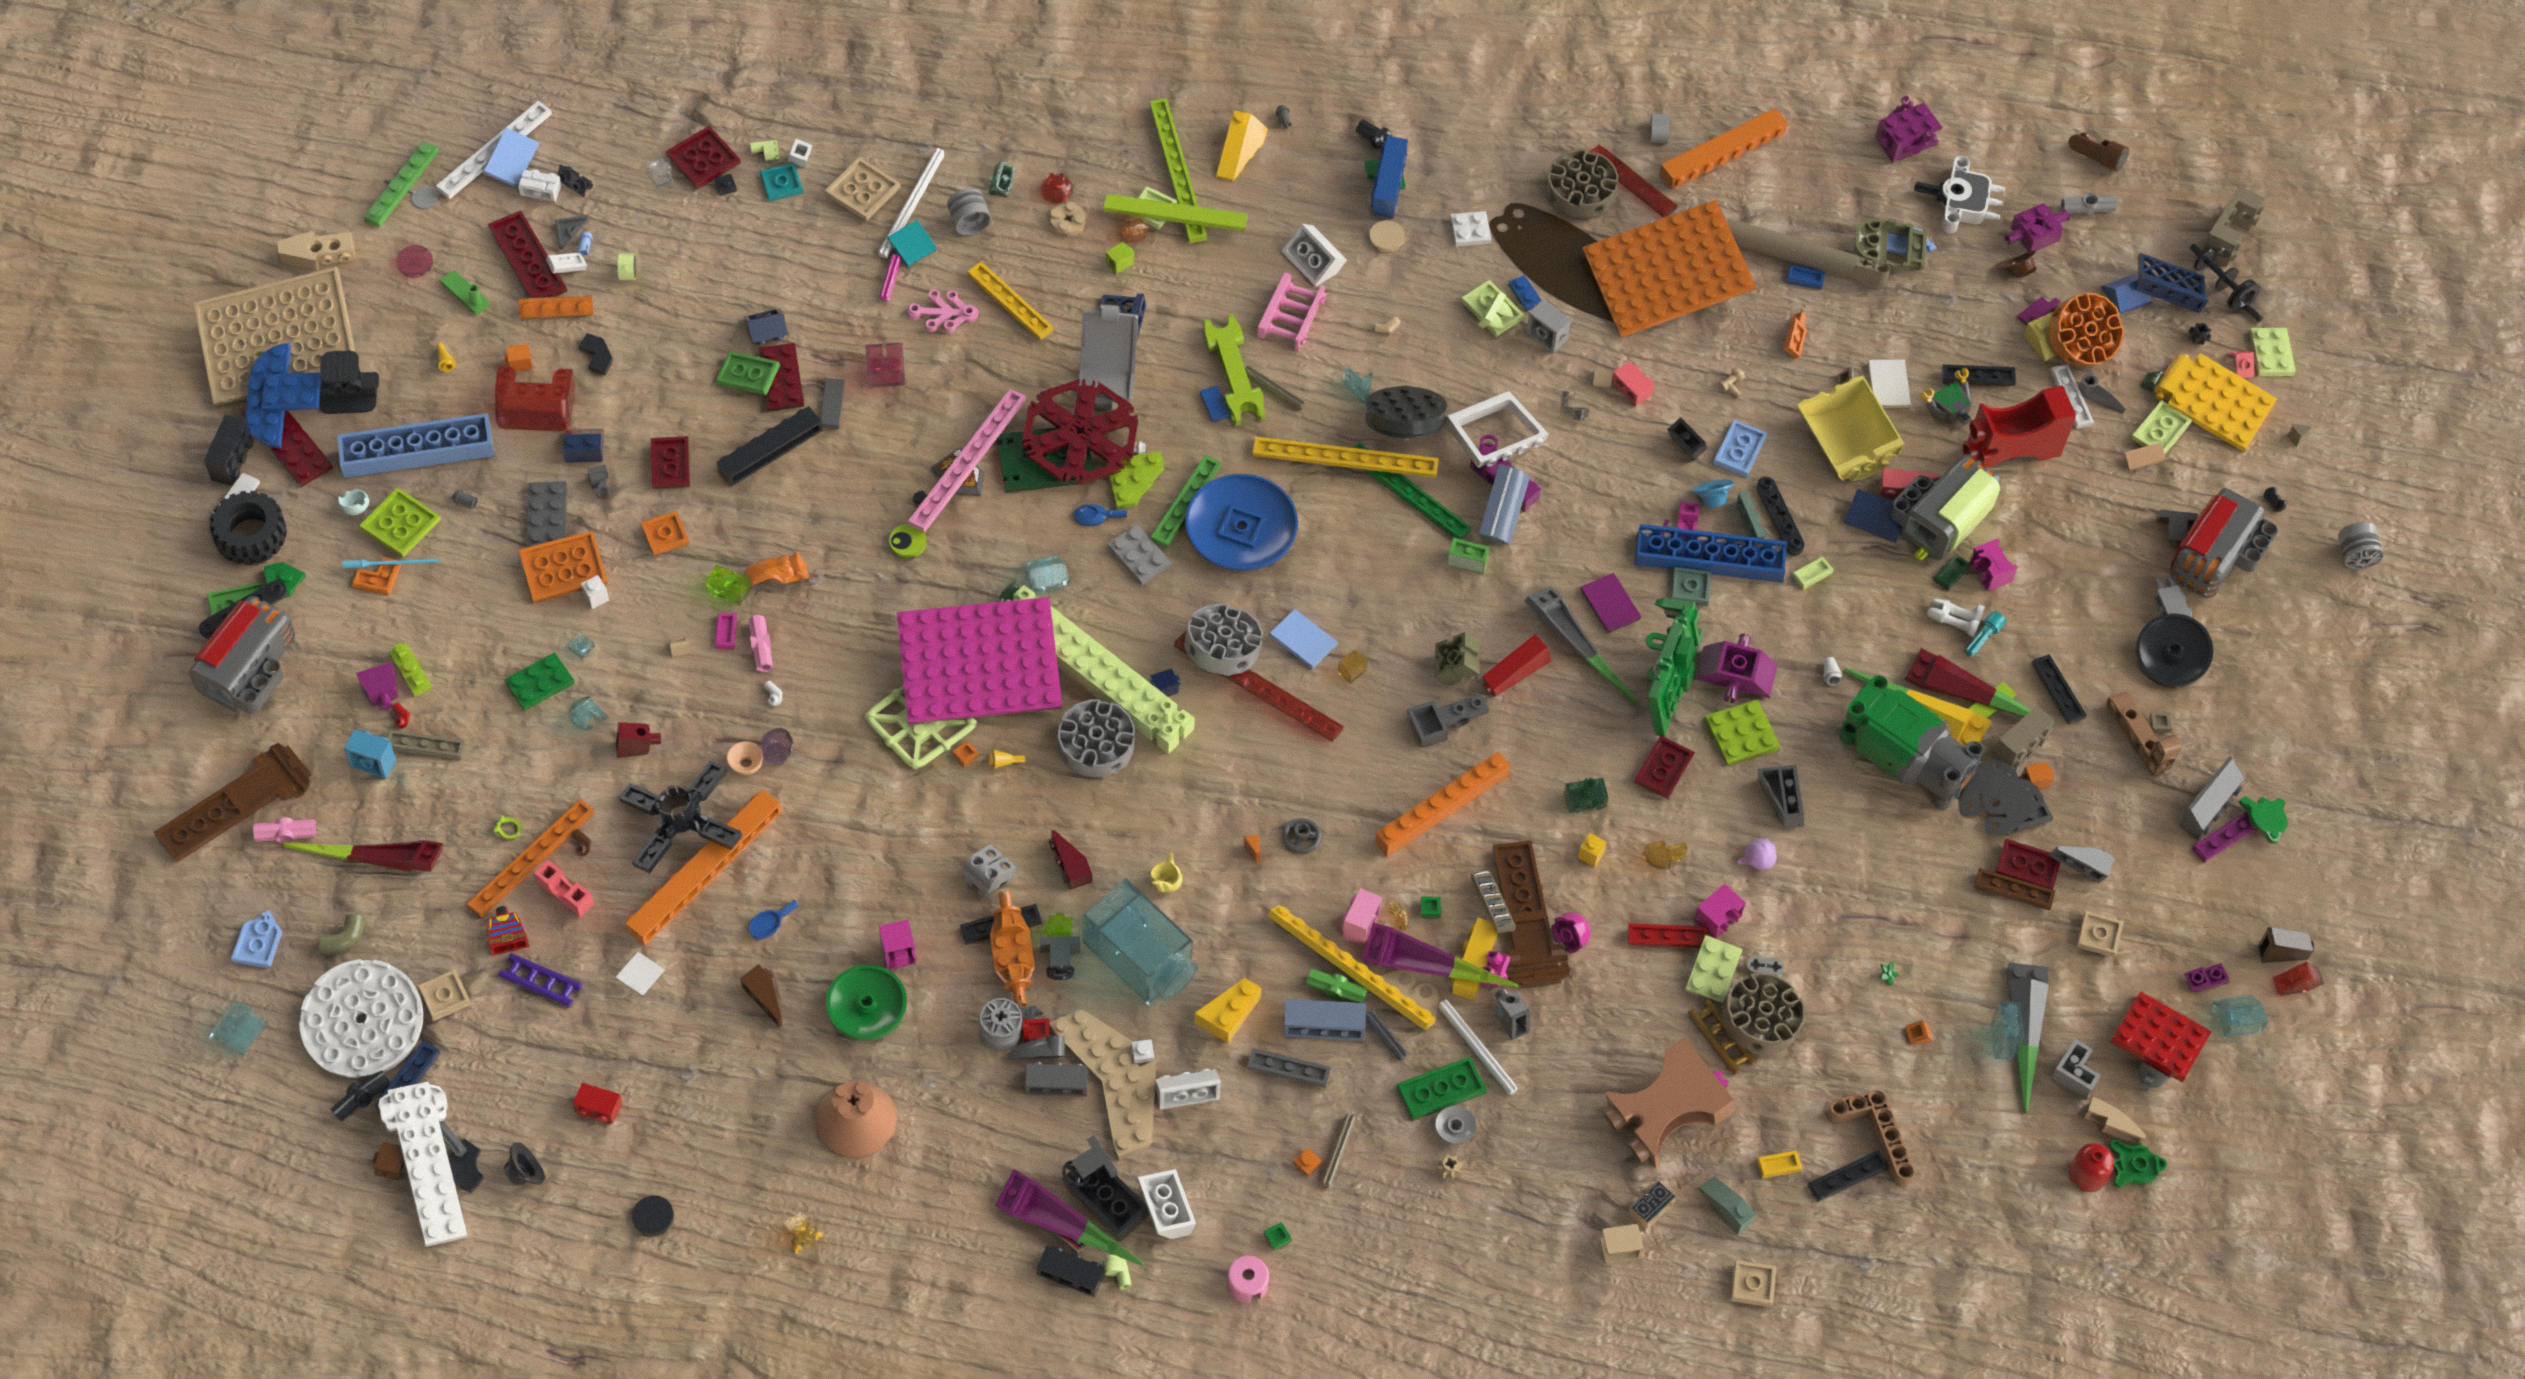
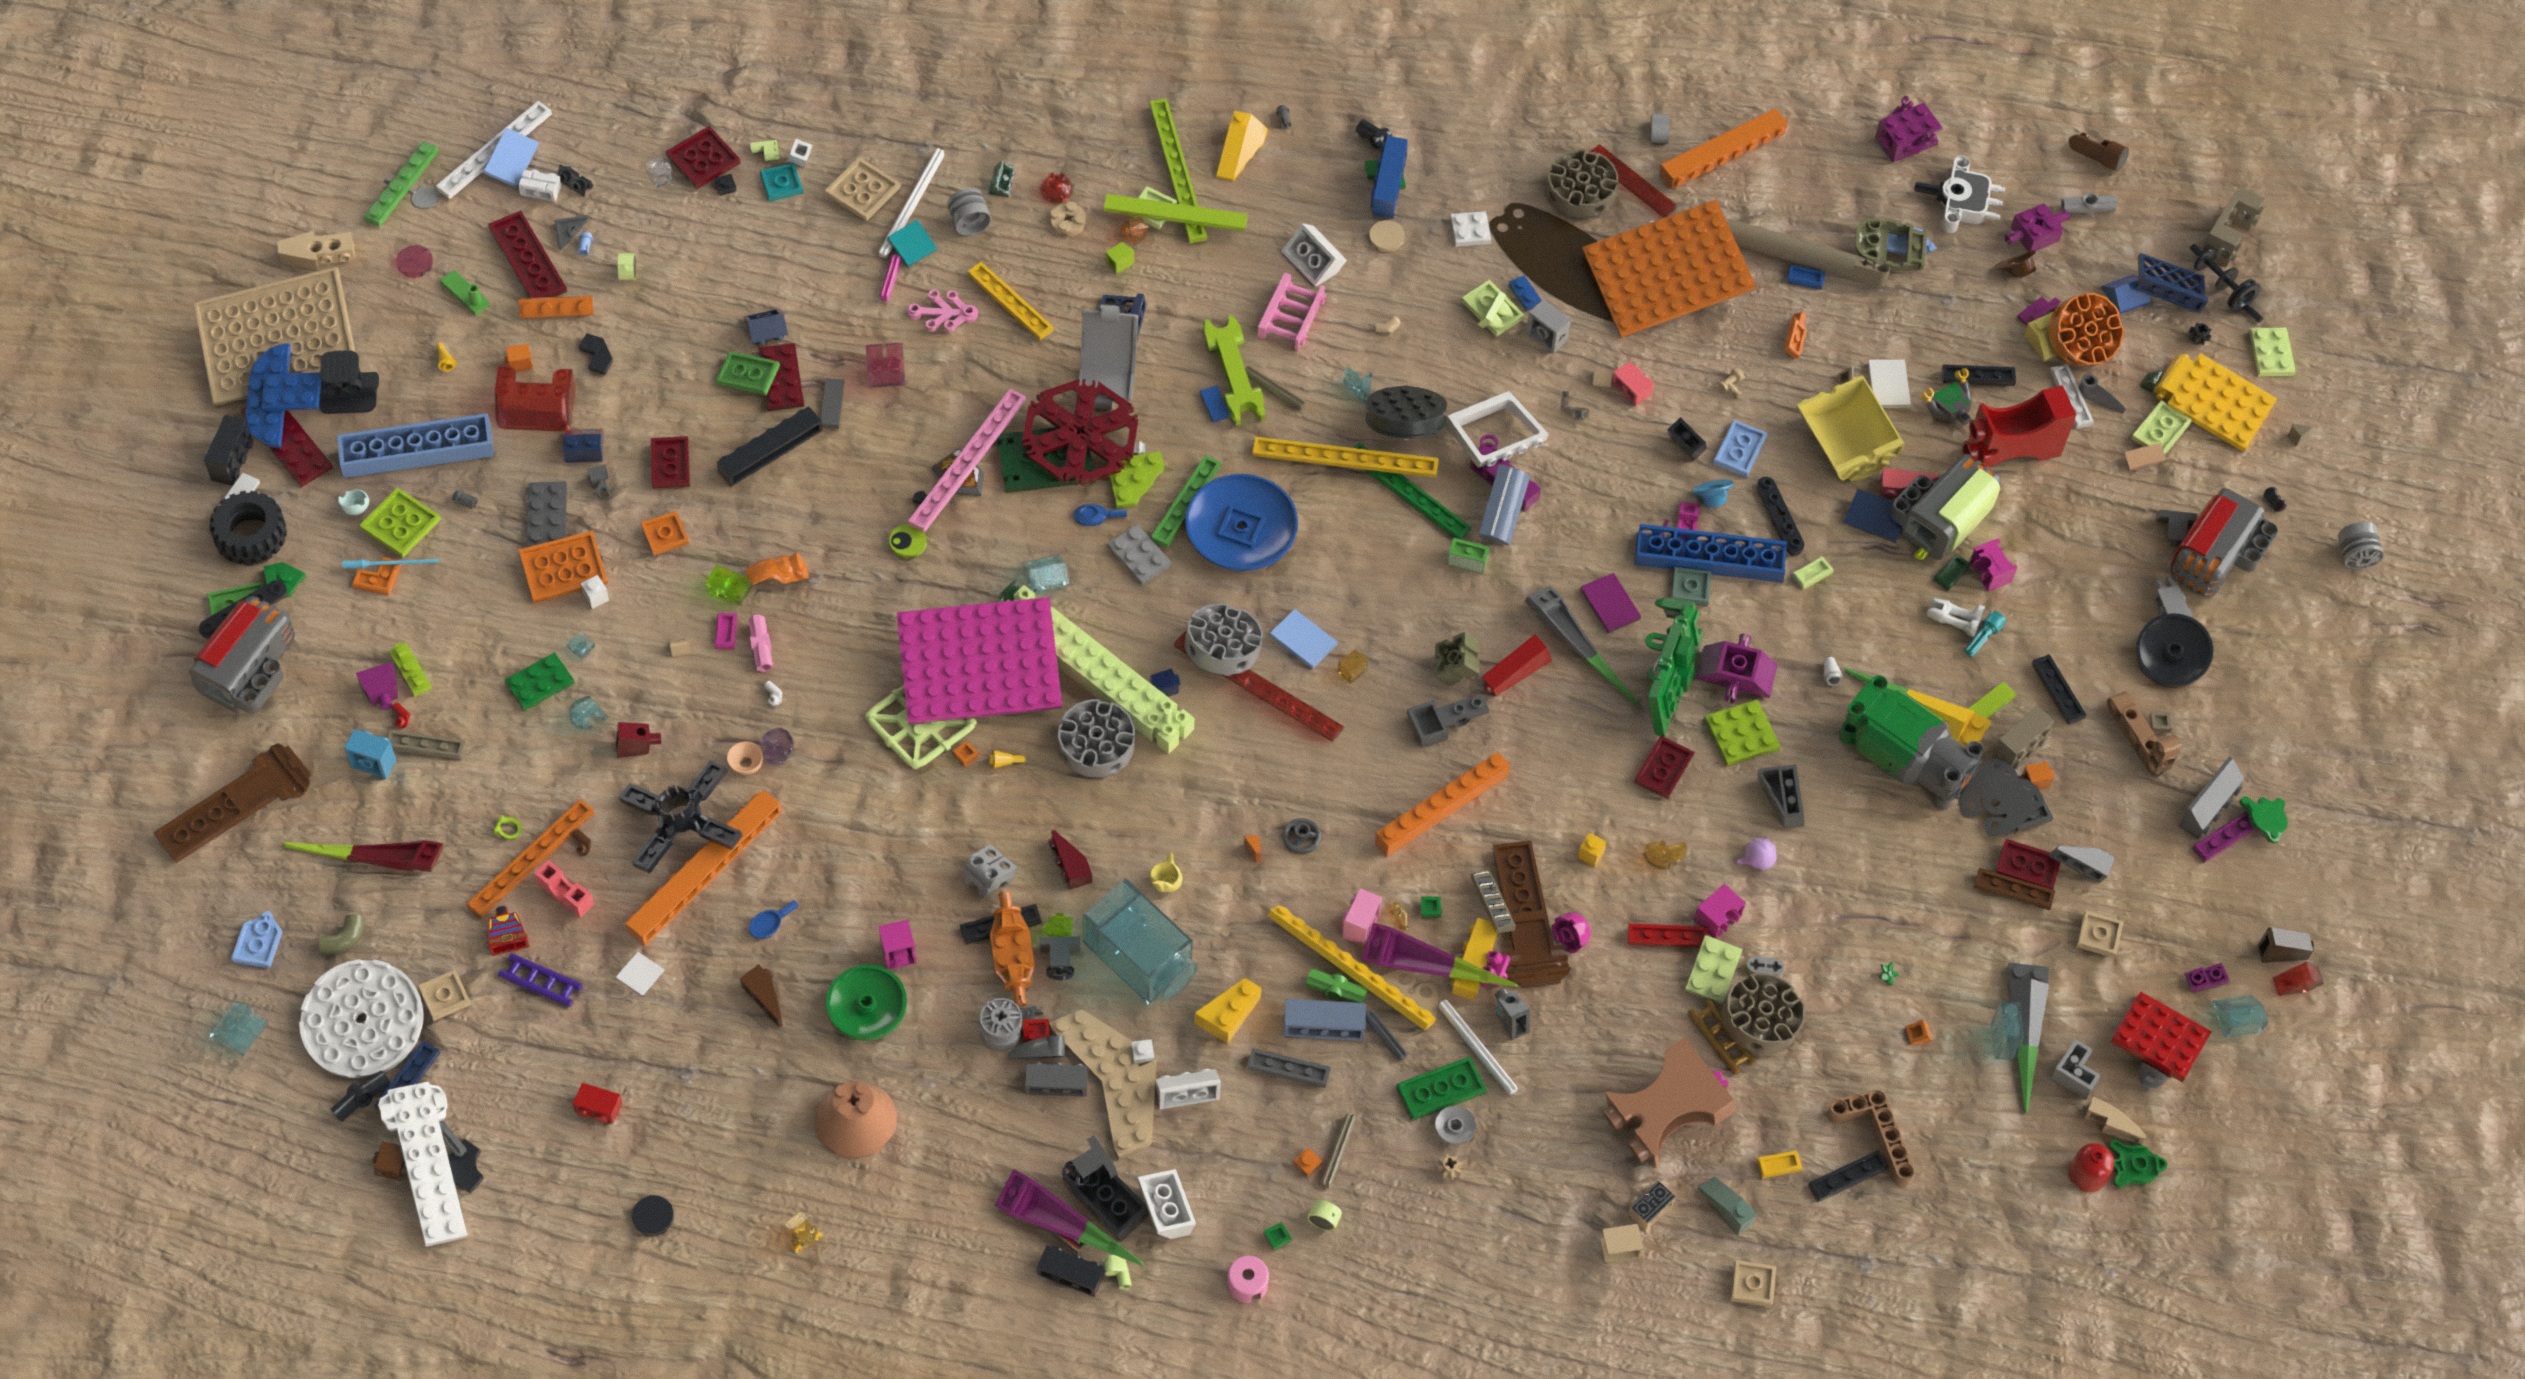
(284, 830): bright pink piece -> none
(523, 1166): black hat -> none
(566, 262): white plate -> none
(1324, 1215): none -> yellowish green piece
(1586, 795): clear green brick -> none
(1750, 517): sand green plate -> none
(1945, 677): dark red plate -> none
(2244, 363): coral bracket -> none

